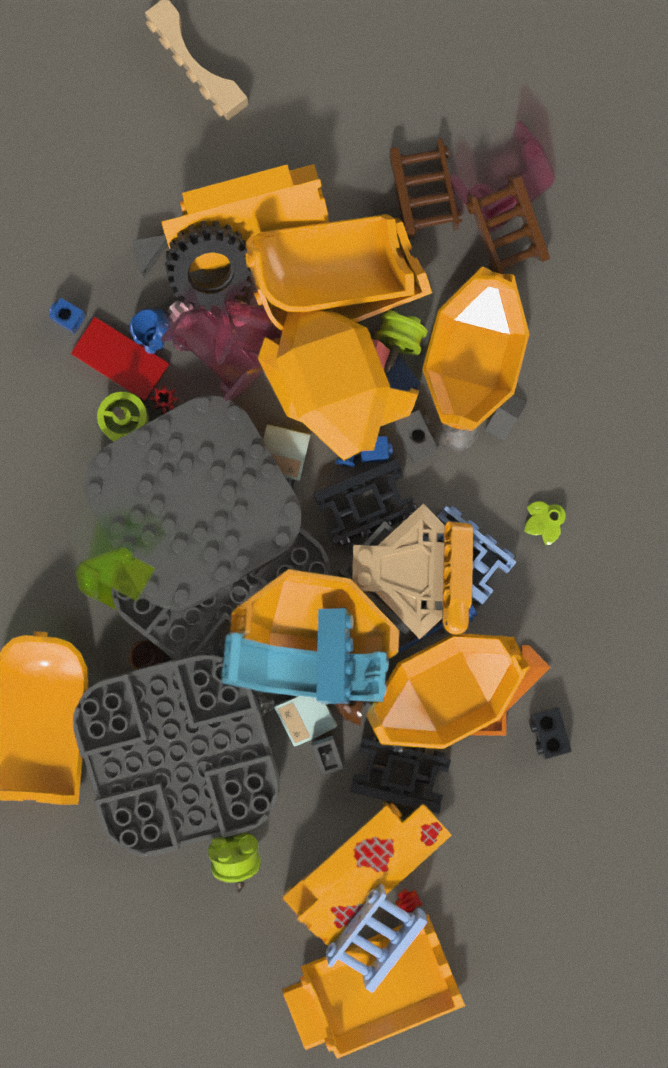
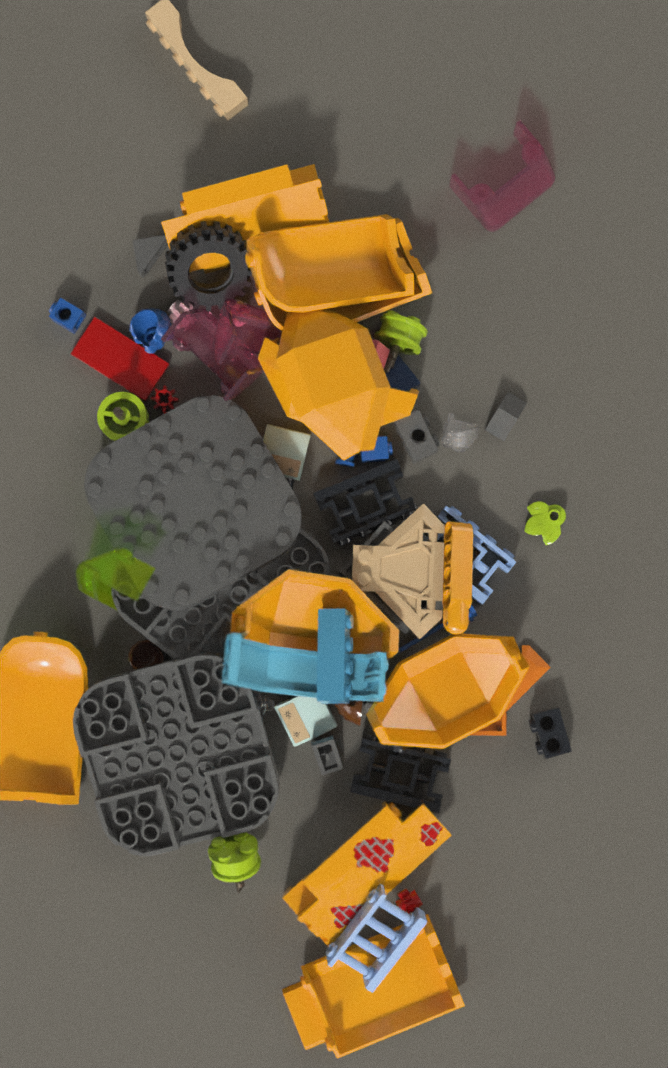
(403, 182): reddish brown fence -> none
(476, 349): light orange panel -> none
(521, 209): reddish brown fence -> none

